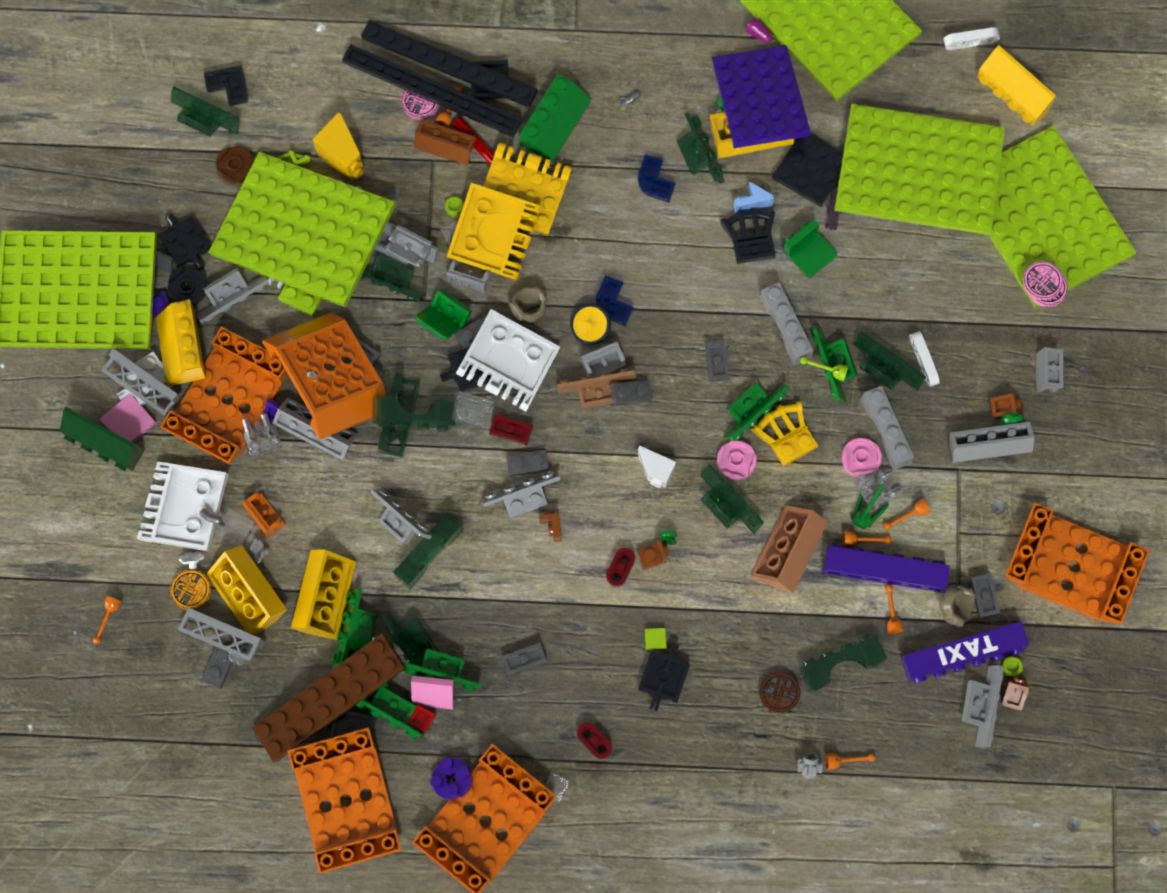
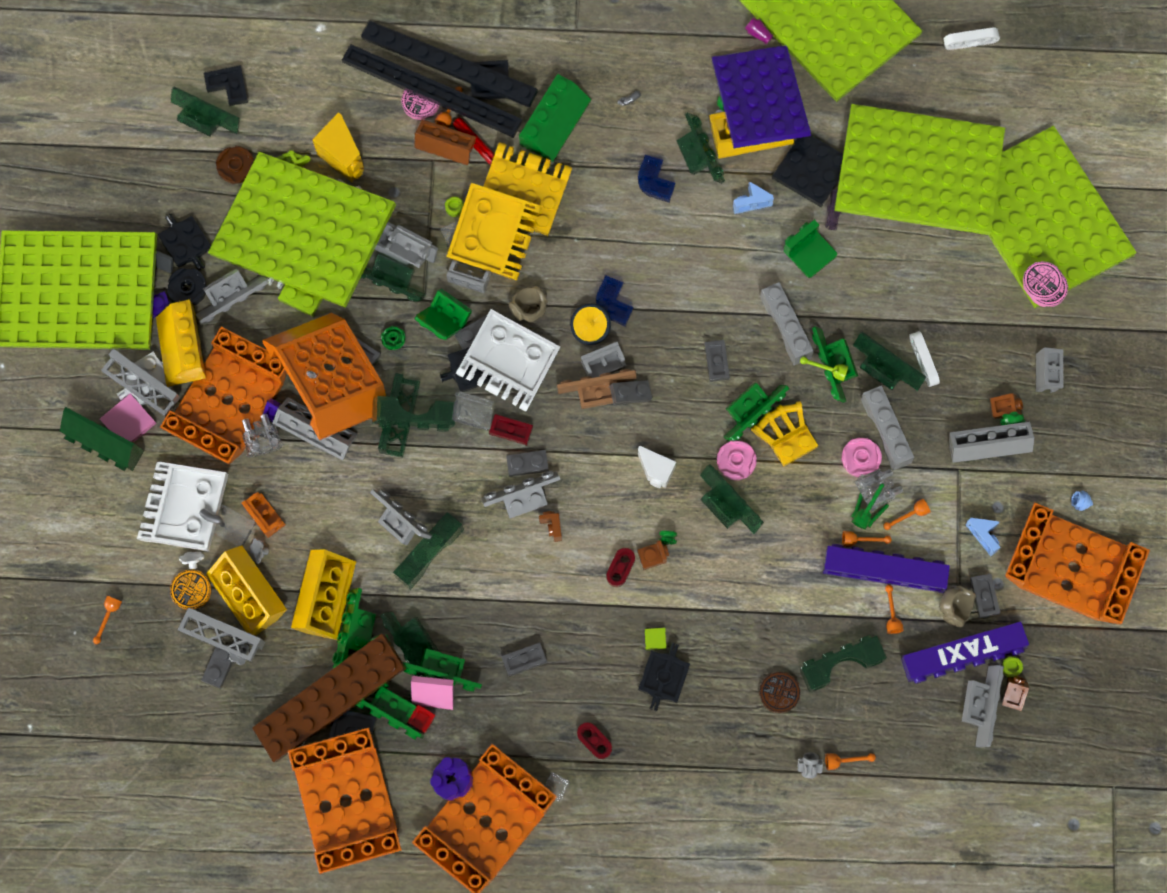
(388, 334): none -> green plate
(751, 247): black plate -> none
(789, 548): nougat slope -> none
(980, 529): none -> light blue slope
(1016, 86): yellow slope -> none
(1081, 500): none -> light blue plate

